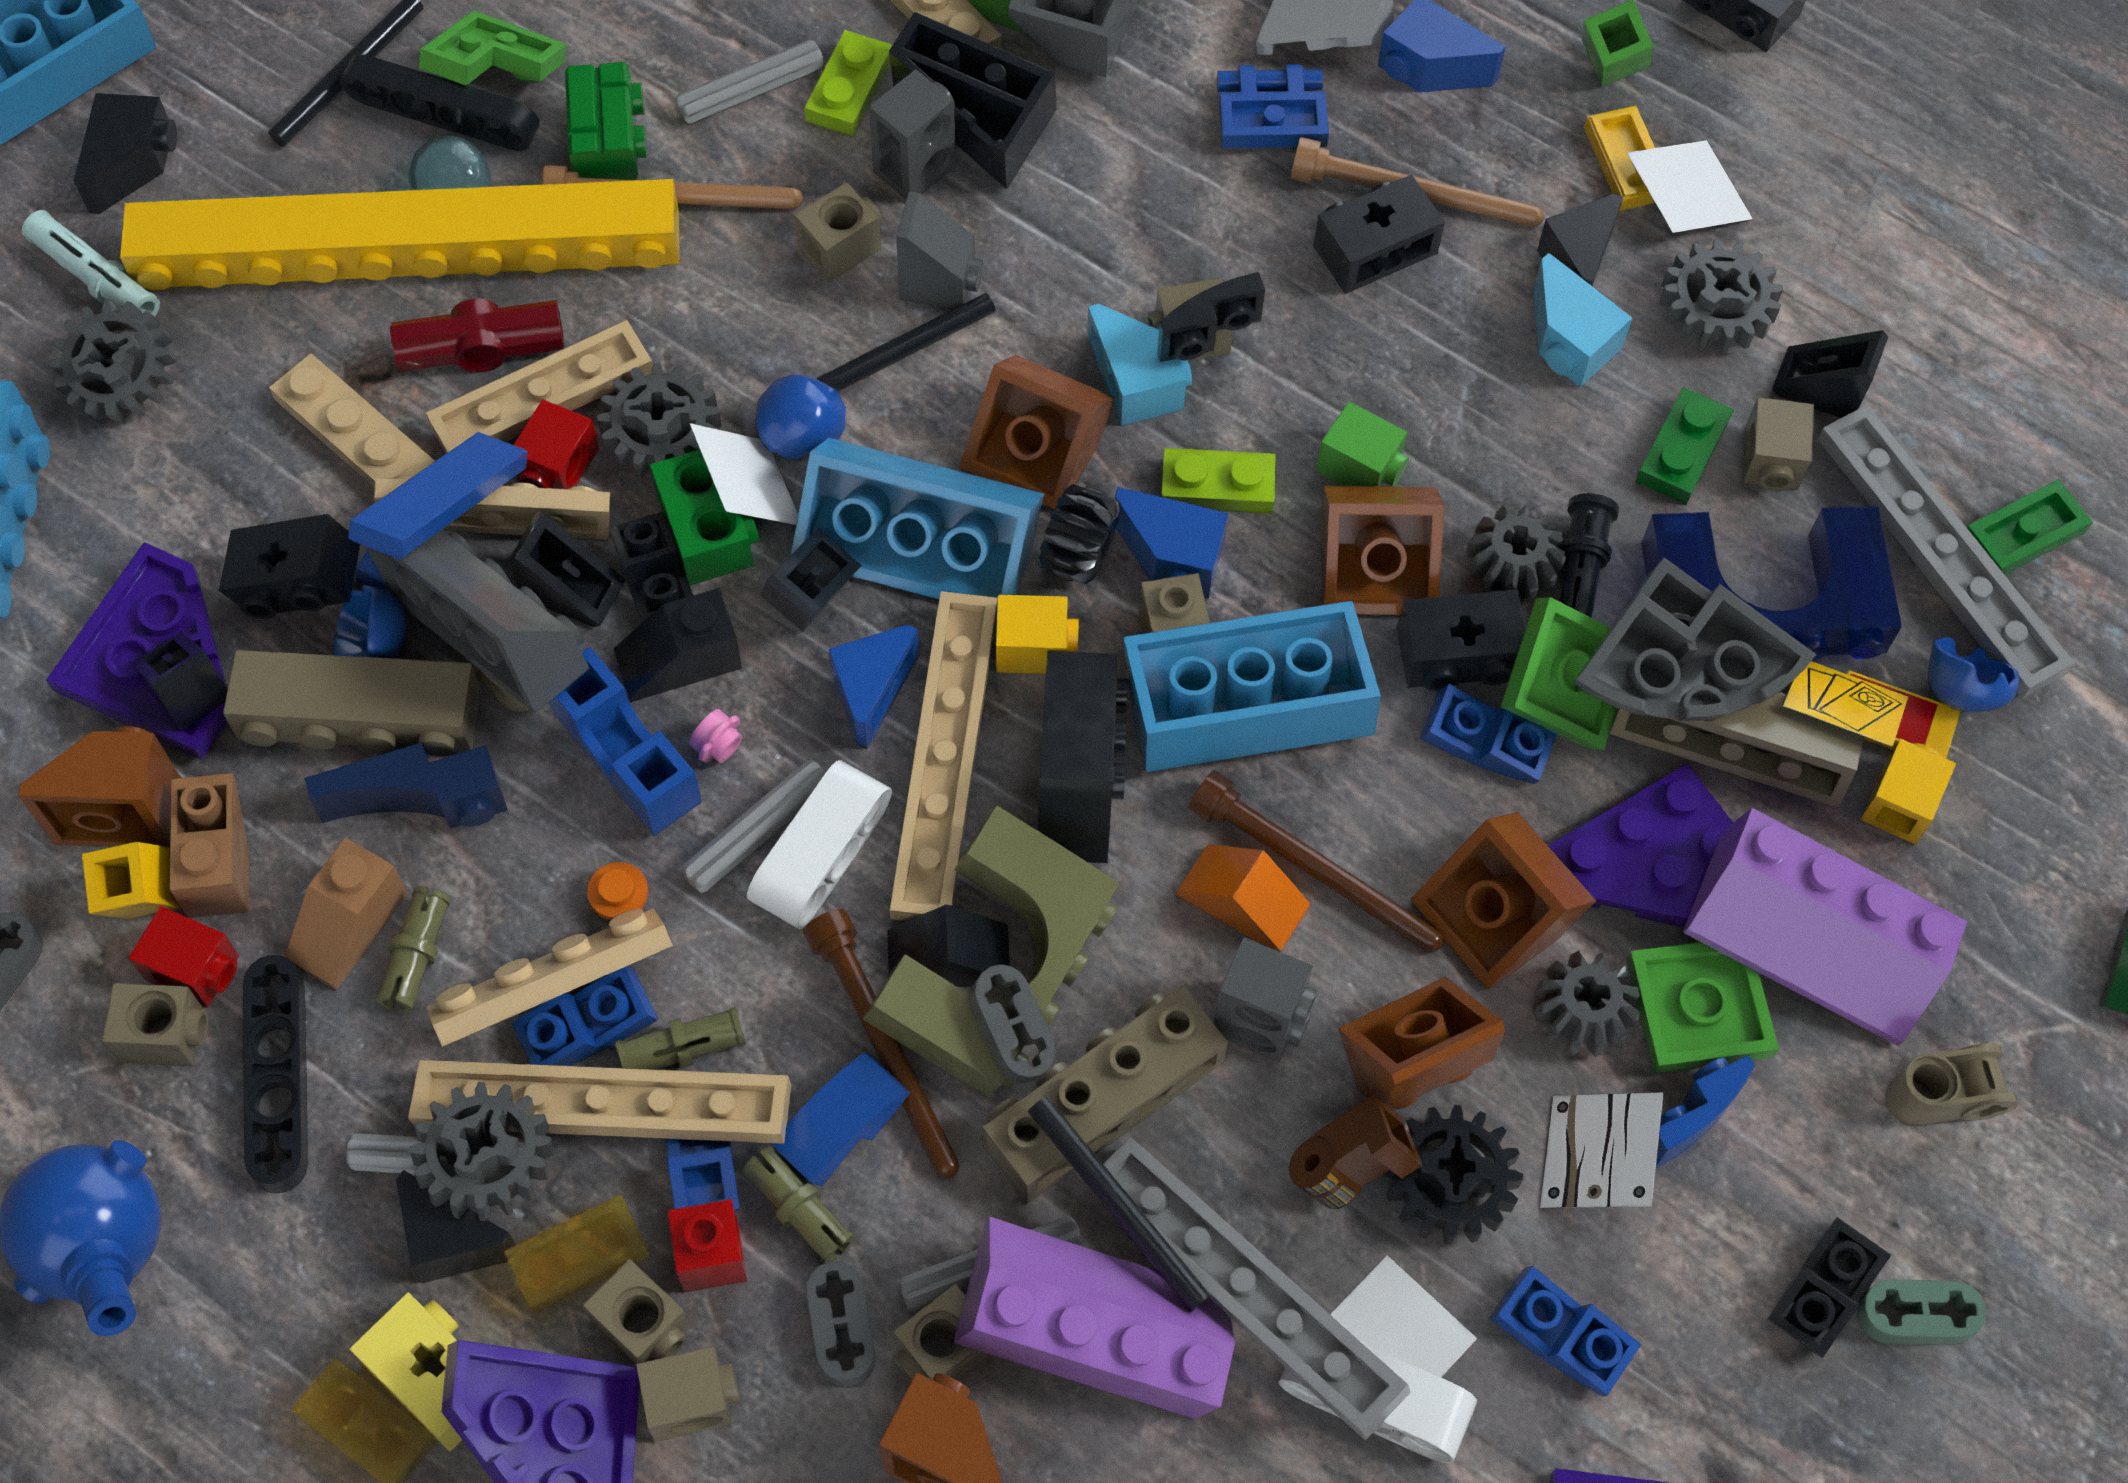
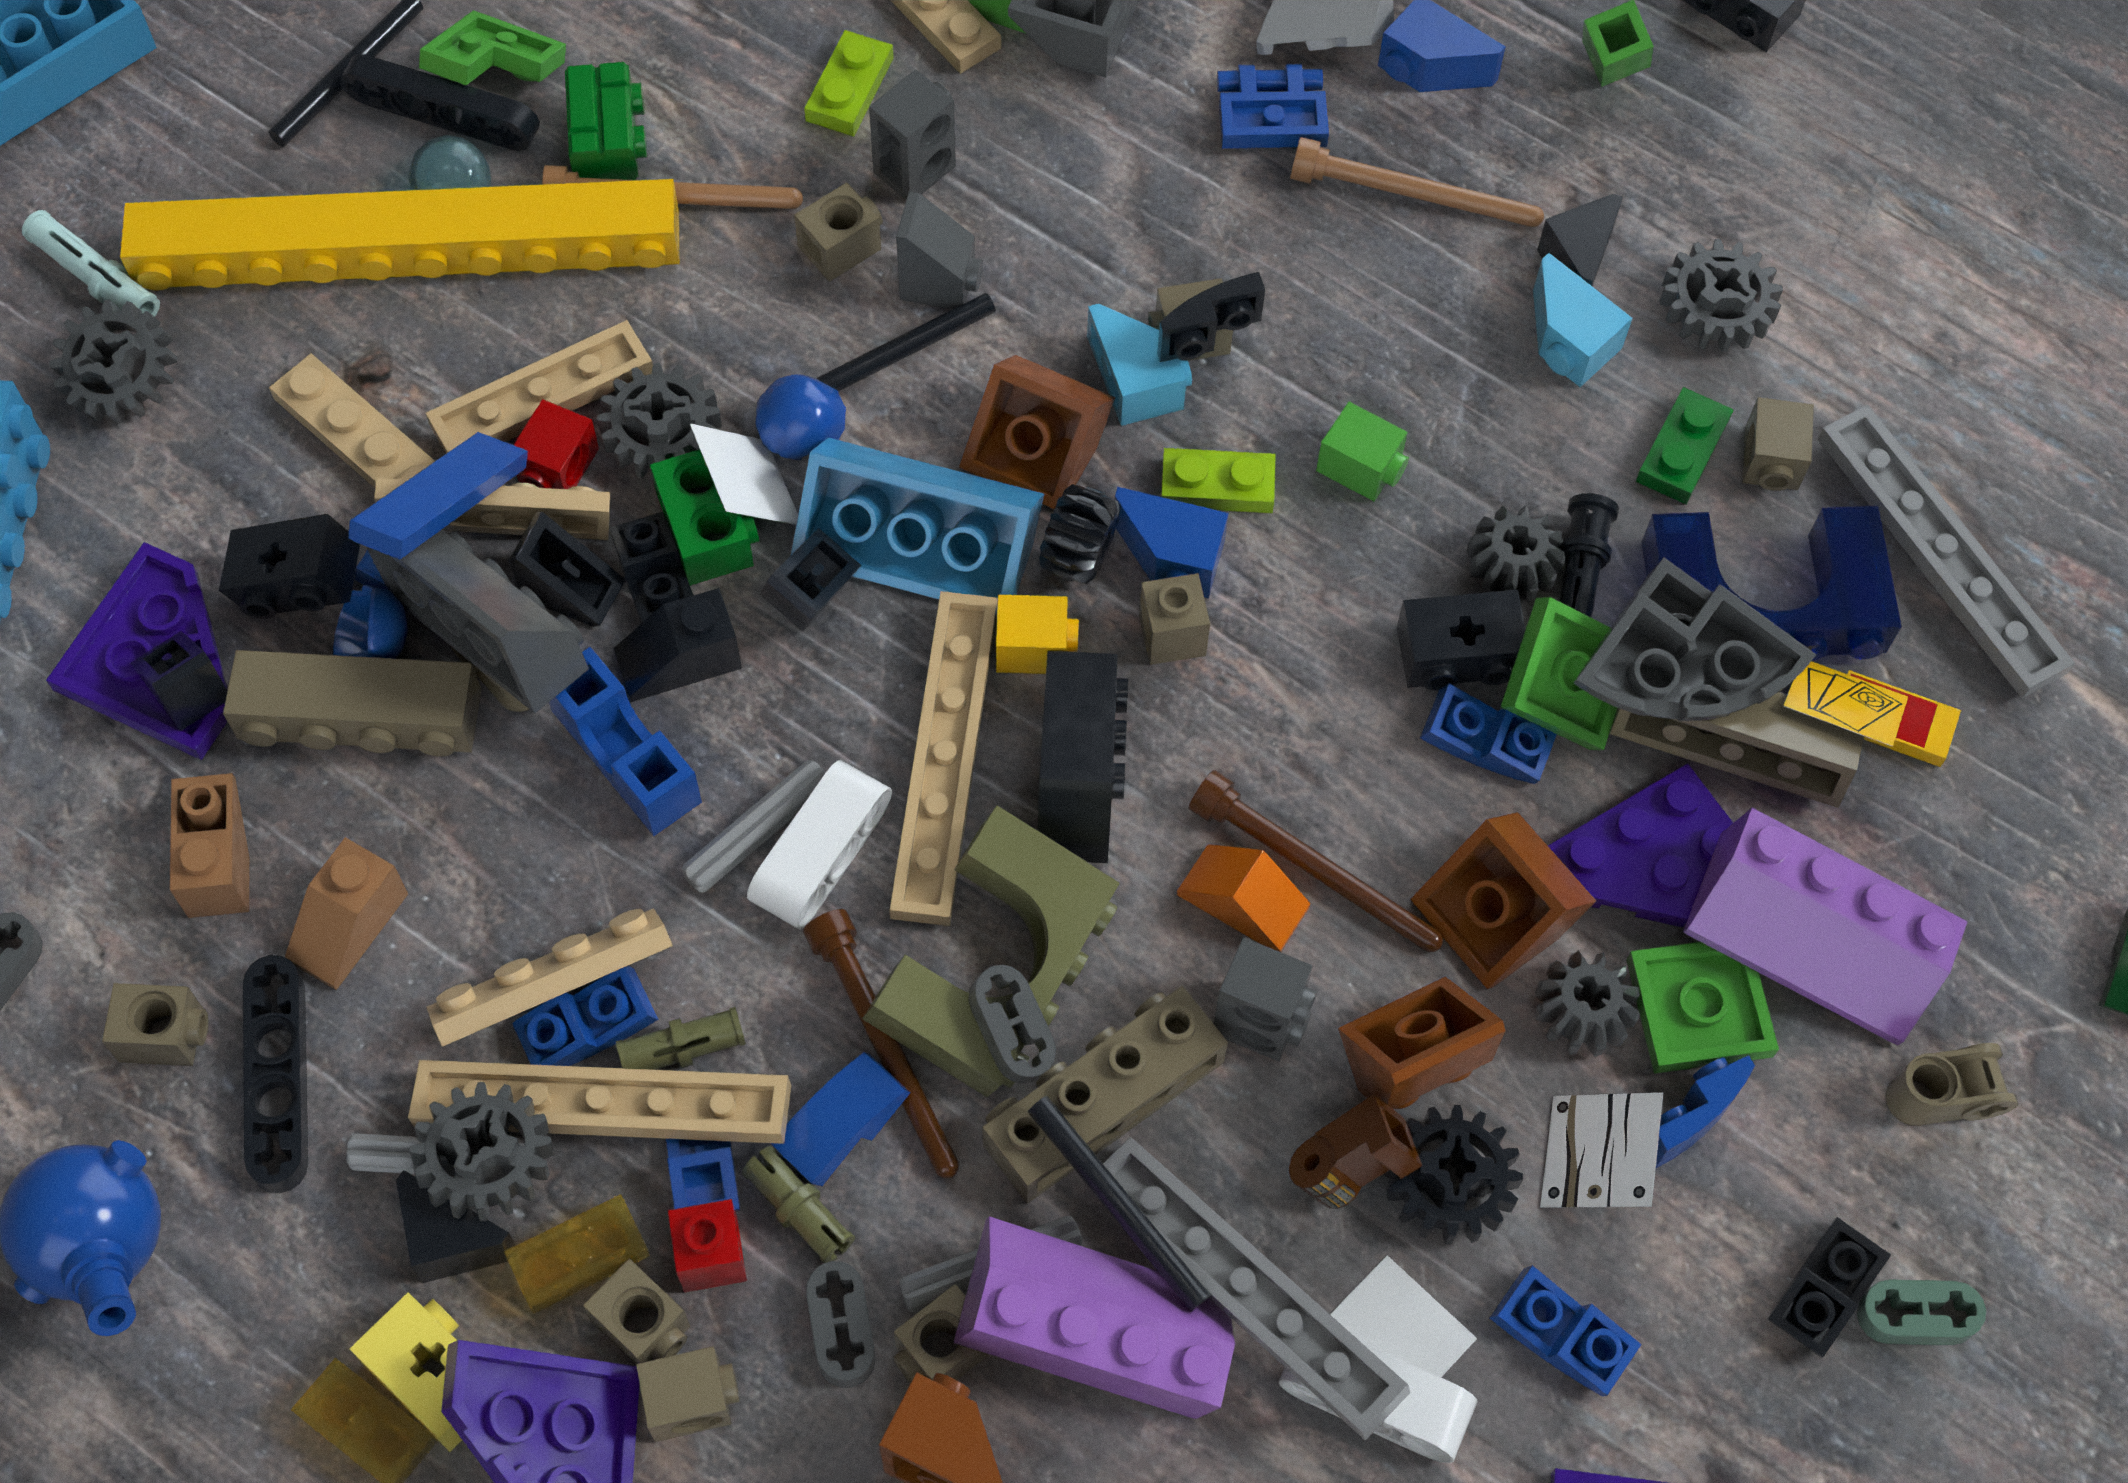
(105, 791): dark orange slope -> none
(122, 148): black slope -> none
(128, 880): yellow brick -> none
(185, 954): red brick -> none
(404, 780): dark blue slope -> none
(413, 949): olive pin -> none
(477, 335): dark red piece -> none
(617, 889): orange plate -> none
(716, 737): bright pink plate -> none
(749, 81): light grey axle -> none
(871, 676): blue slope -> none
(951, 944): black slope -> none
(996, 95): black wedge -> none
(1250, 686): dark azure slope -> none
(1378, 233): black brick -> none
(1380, 546): dark orange slope -> none
(1612, 137): yellow tile -> none
(1689, 186): white sticker -> none
(1831, 372): black slope -> none
(1908, 791): yellow brick -> none
(1970, 681): blue hair -> none
(2031, 526): green plate -> none

